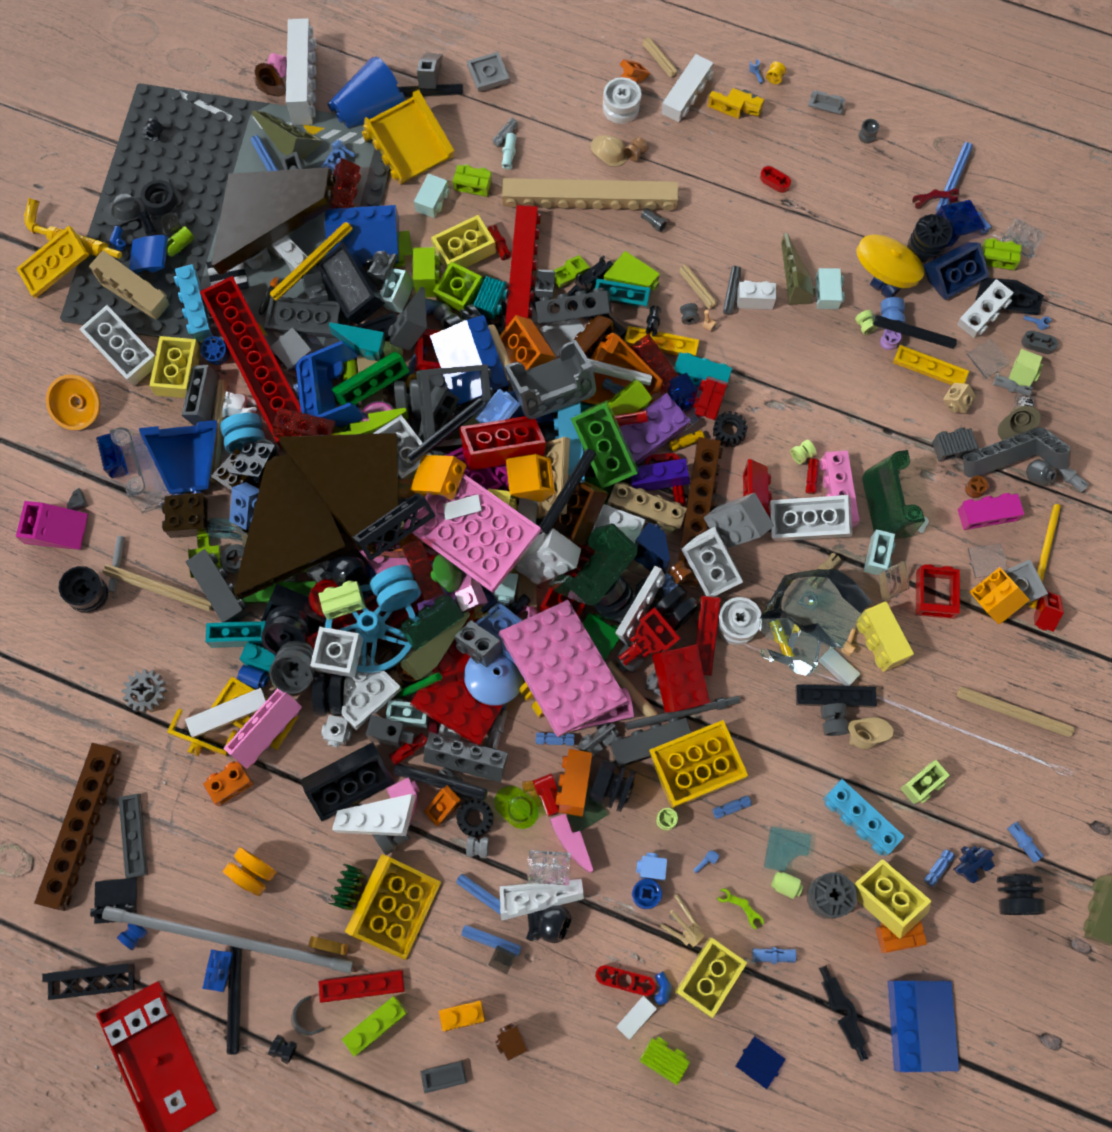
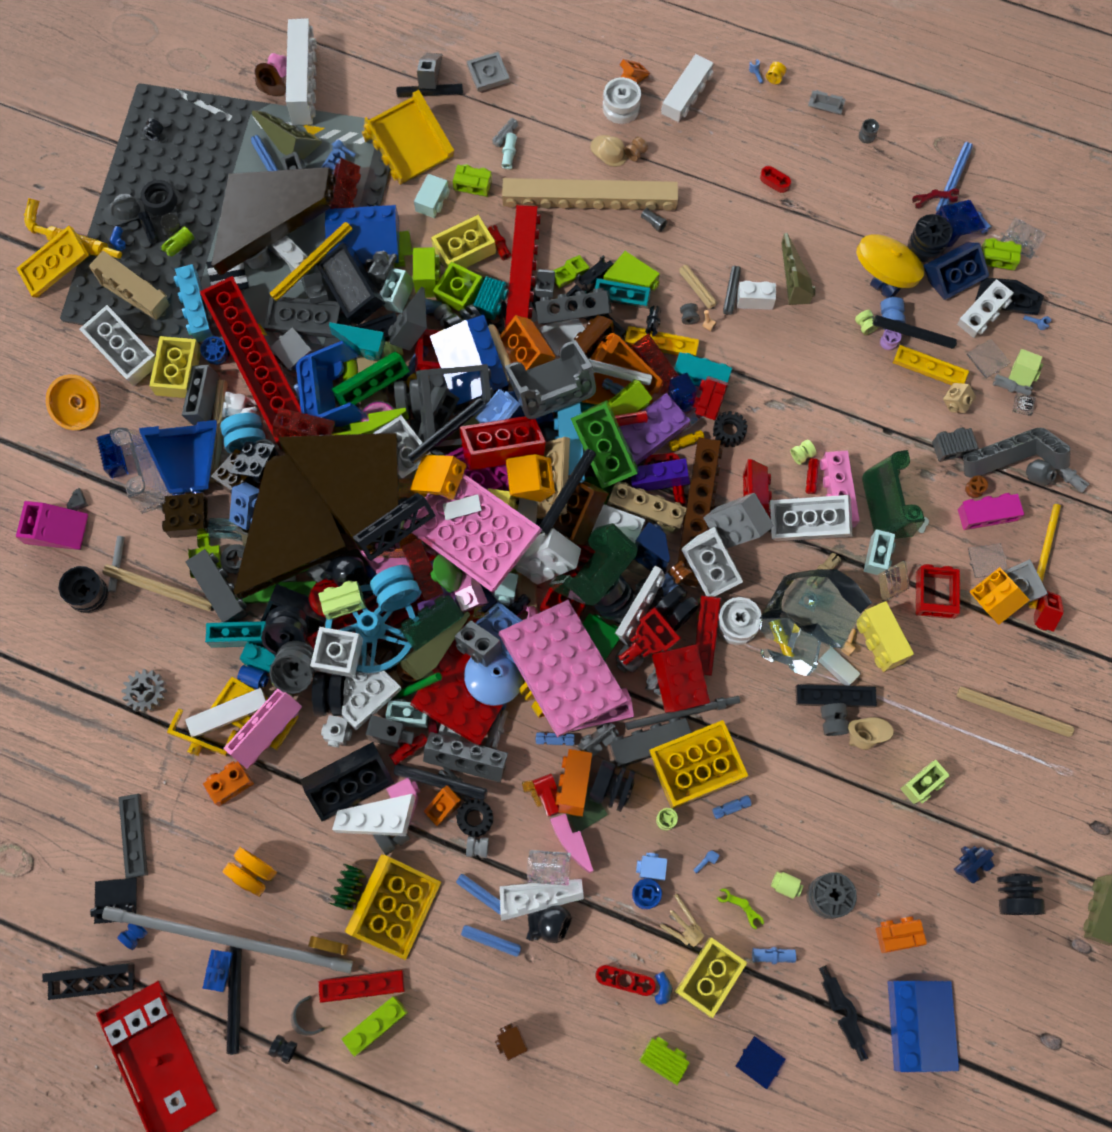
(68, 833): reddish brown brick -> none
(148, 253): blue slope -> none
(263, 307): pearl dark grey piece -> none
(366, 94): blue cone -> none
(443, 1076): dark grey tile -> none
(462, 1016): light orange brick -> none
(502, 959): clear smoke tile -> none
(516, 807): clear neon green piece -> none
(636, 697): tan piece -> none
(636, 1017): white sticker -> none
(659, 56): tan axle -> none
(736, 103): yellow plate -> none
(784, 846): clear light blue tile -> none
(828, 288): light aqua brick -> none
(863, 818): medium azure brick -> none
(892, 898): light yellow brick -> none
(939, 868): medium blue axle -> none
(1019, 421): dark tan piece -> none
(1025, 842): medium blue pin -> none
(1039, 342): dark grey beam -> none

